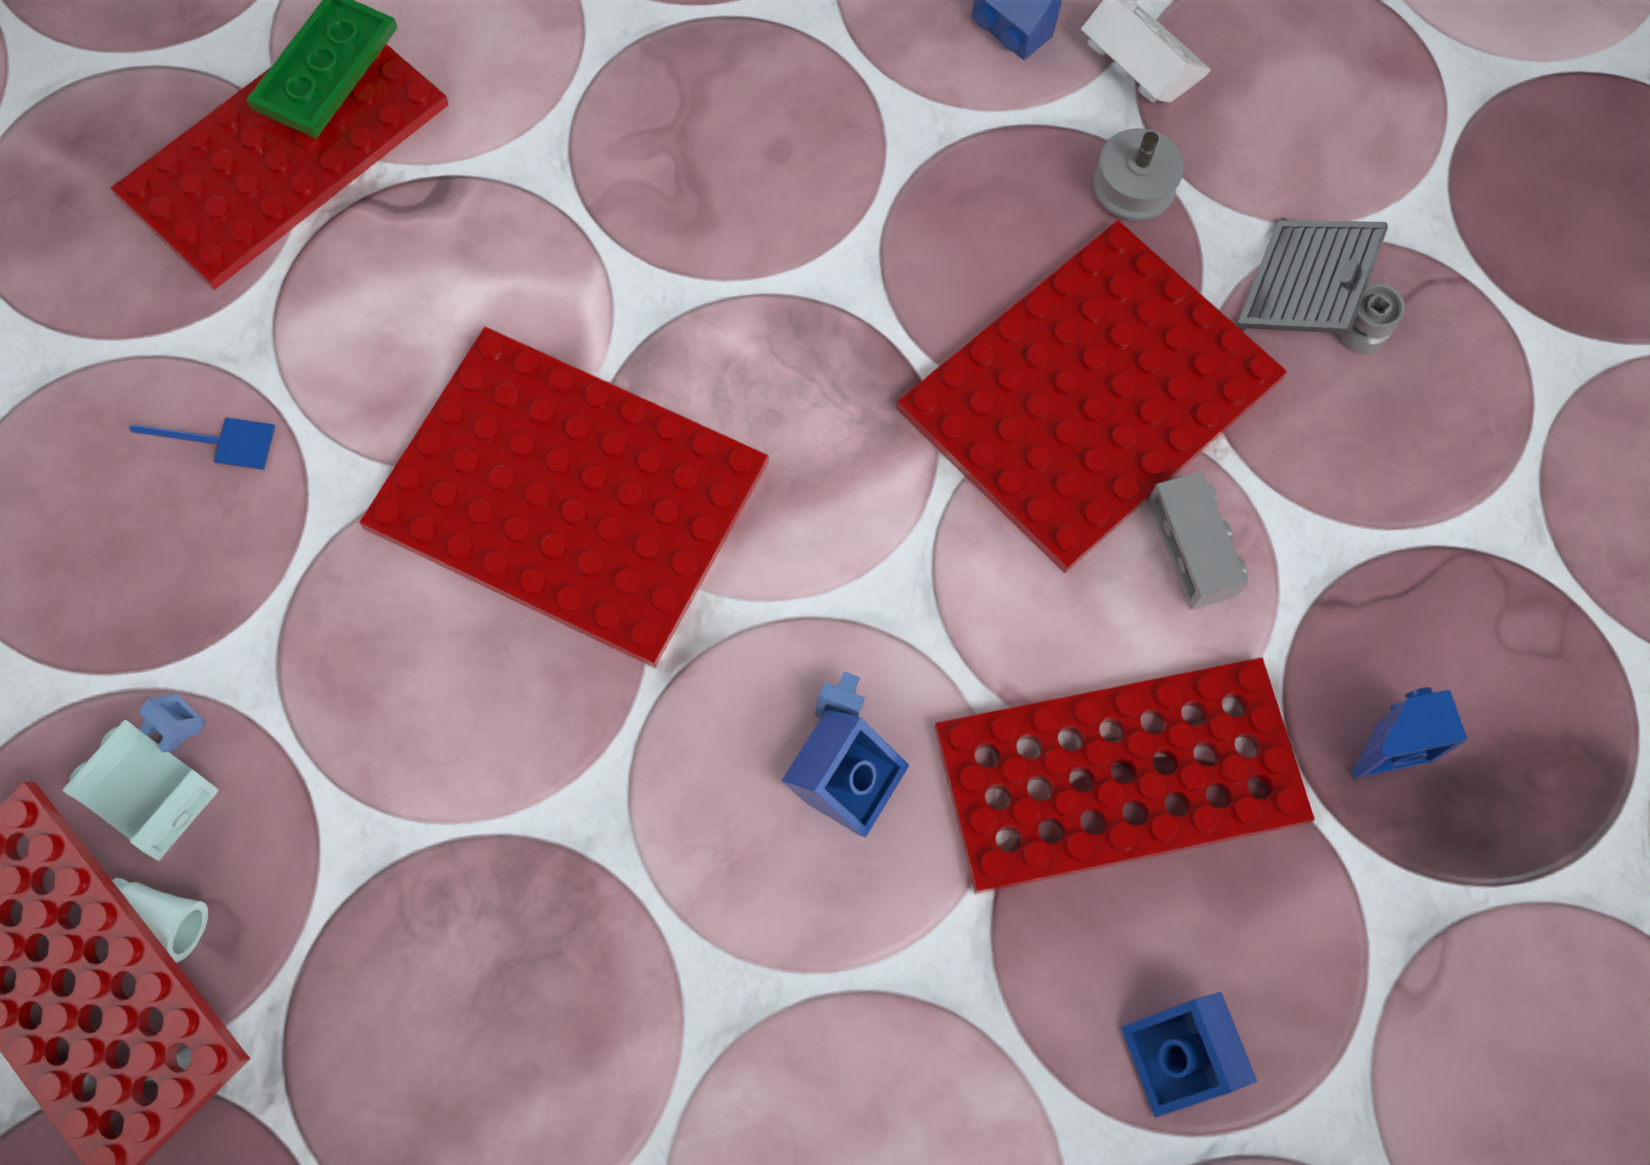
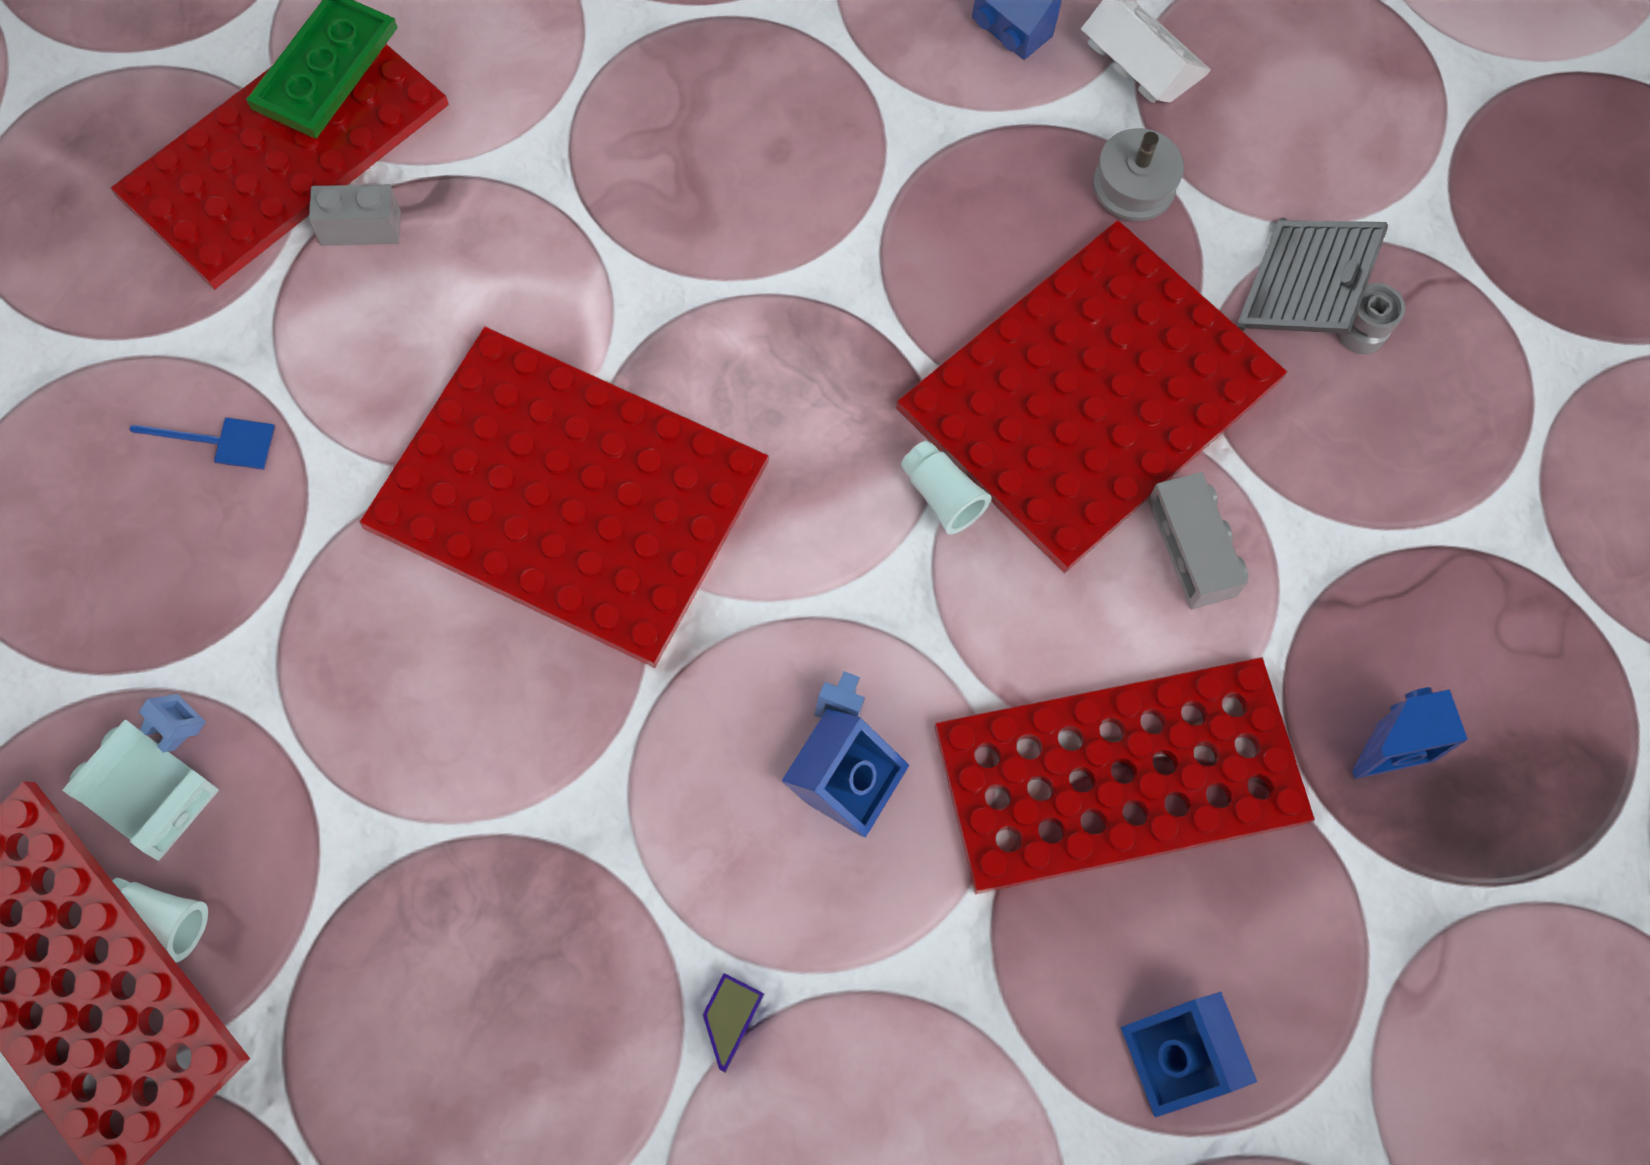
(355, 214): none -> light grey brick
(729, 1017): none -> olive tile
(945, 487): none -> light aqua plant

